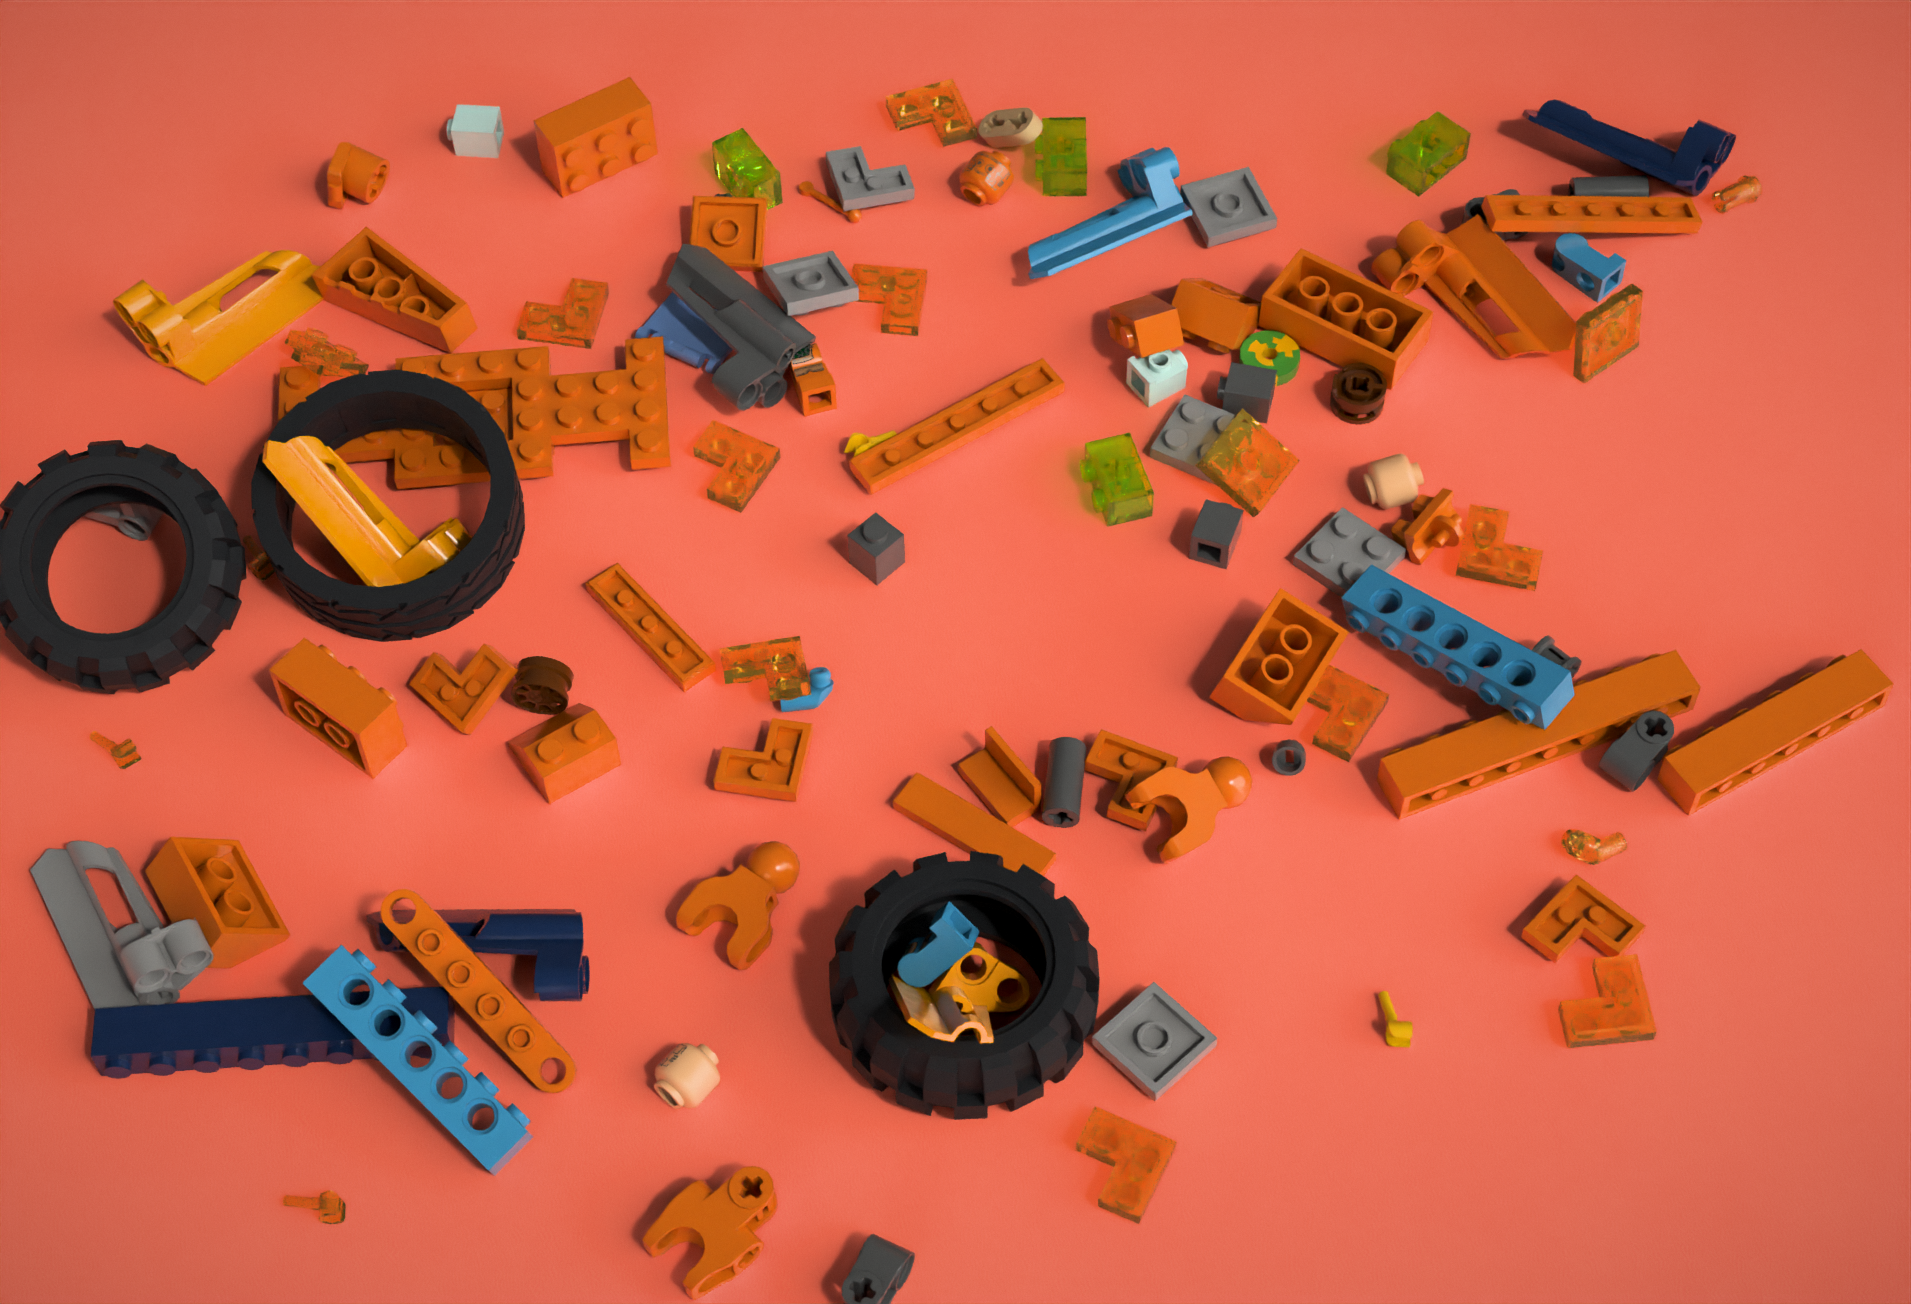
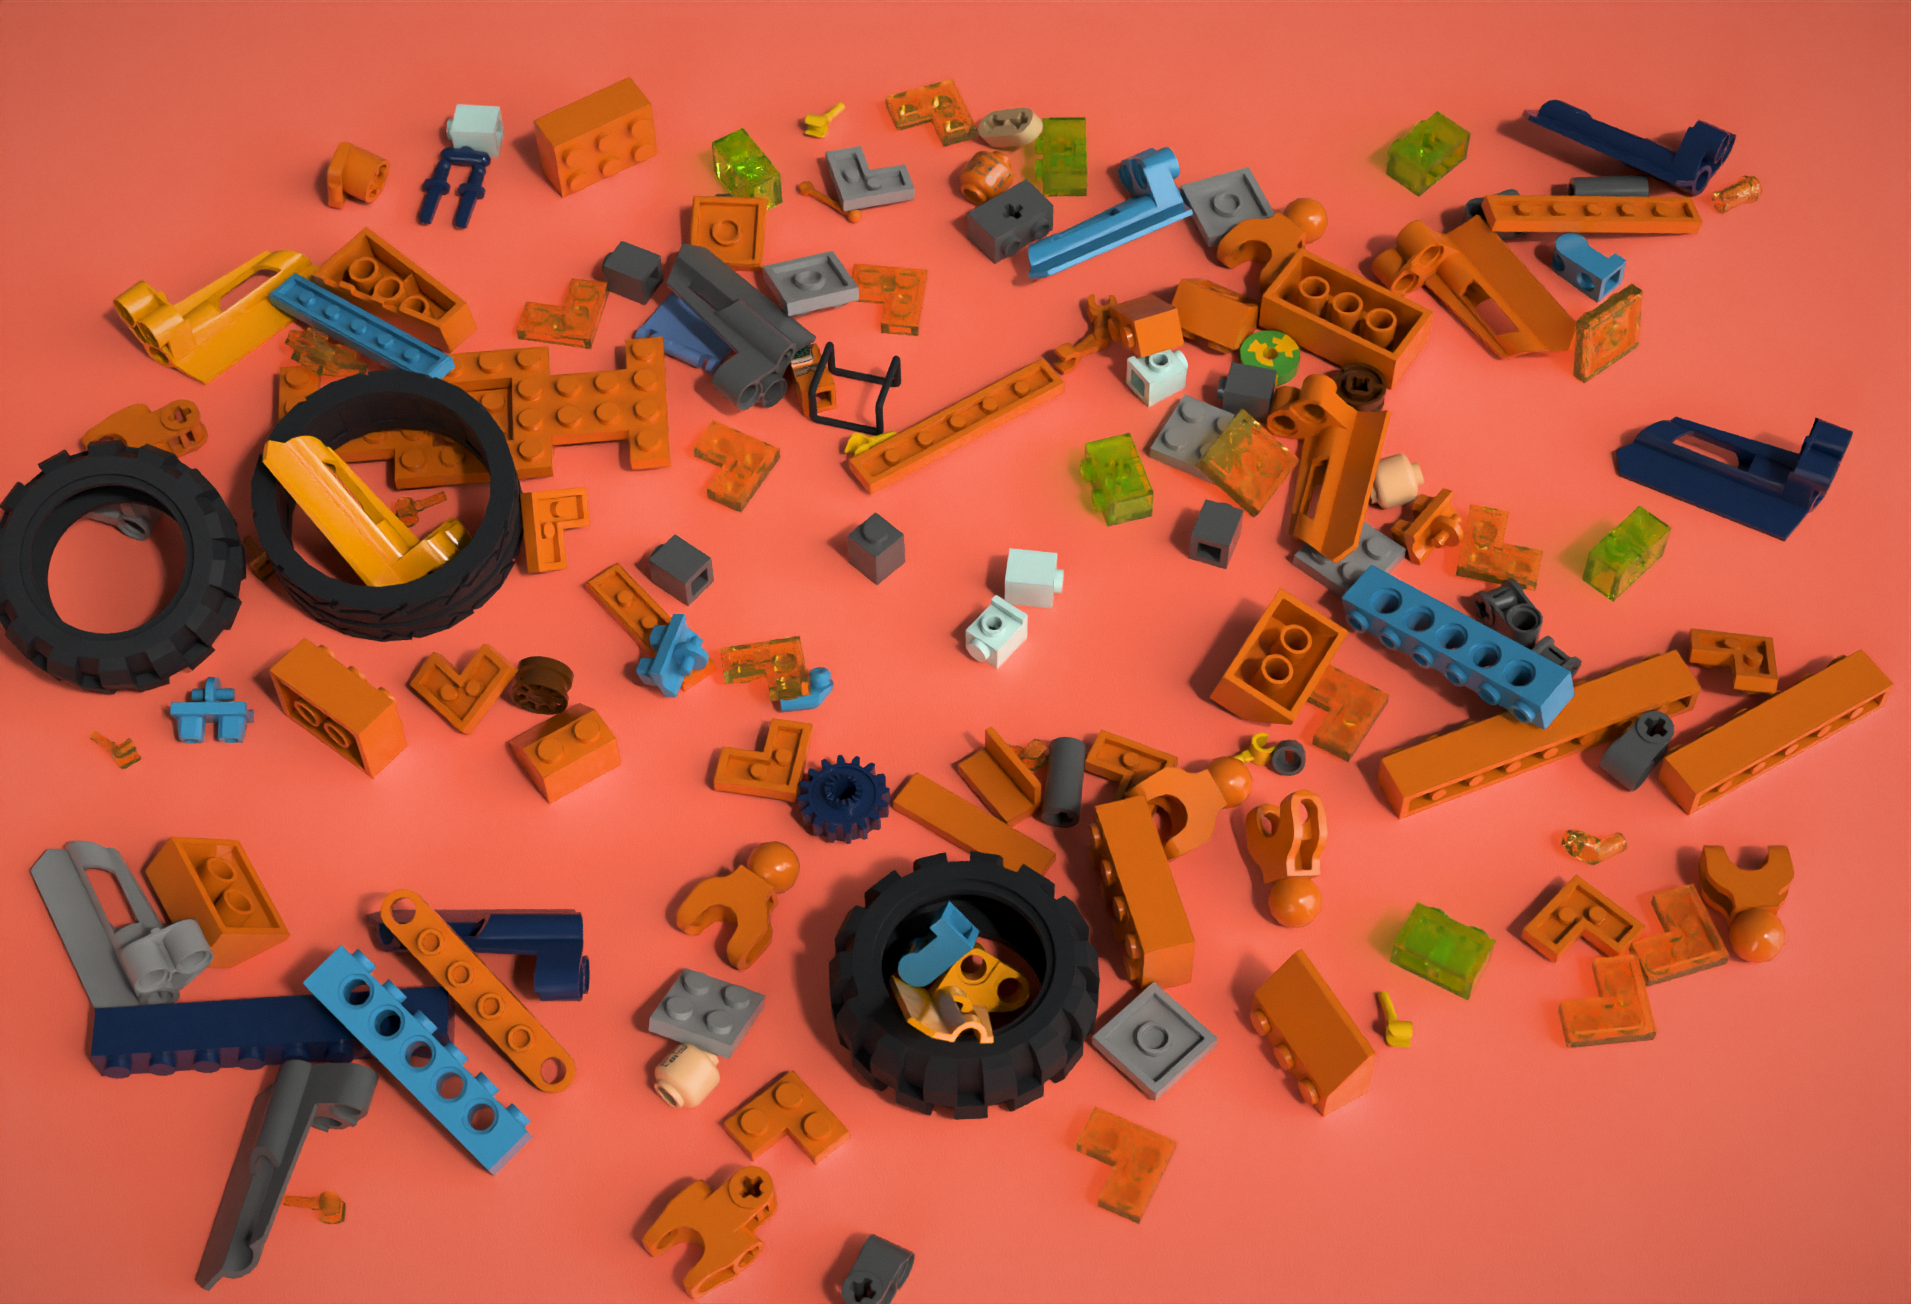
(159, 428): none -> orange piece
(193, 716): none -> dark azure hips
(273, 1139): none -> dark grey panel
(358, 328): none -> dark azure tile
(407, 508): none -> hand
(469, 191): none -> dark blue piece
(544, 519): none -> orange plate
(633, 272): none -> dark grey brick
(676, 656): none -> dark azure hips
(681, 570): none -> dark grey brick
(707, 1013): none -> light grey plate
(789, 1110): none -> orange plate
(819, 124): none -> yellow hand
(850, 819): none -> dark blue gear
(887, 382): none -> black piece
(996, 632): none -> light aqua brick
(1010, 221): none -> dark grey brick
(1032, 578): none -> light aqua brick
(1032, 754): none -> hand
(1100, 340): none -> orange piece
(1141, 894): none -> orange brick
(1255, 753): none -> yellow hand
(1274, 238): none -> orange piece
(1290, 855): none -> orange piece
(1313, 1035): none -> orange slope
(1338, 453): none -> orange panel
(1443, 950): none -> clear neon green brick
(1510, 613): none -> dark grey piece
(1626, 553): none -> clear neon green brick
(1688, 941): none -> plate
(1748, 899): none -> orange piece
(1749, 657): none -> orange plate
(1767, 490): none -> dark blue panel

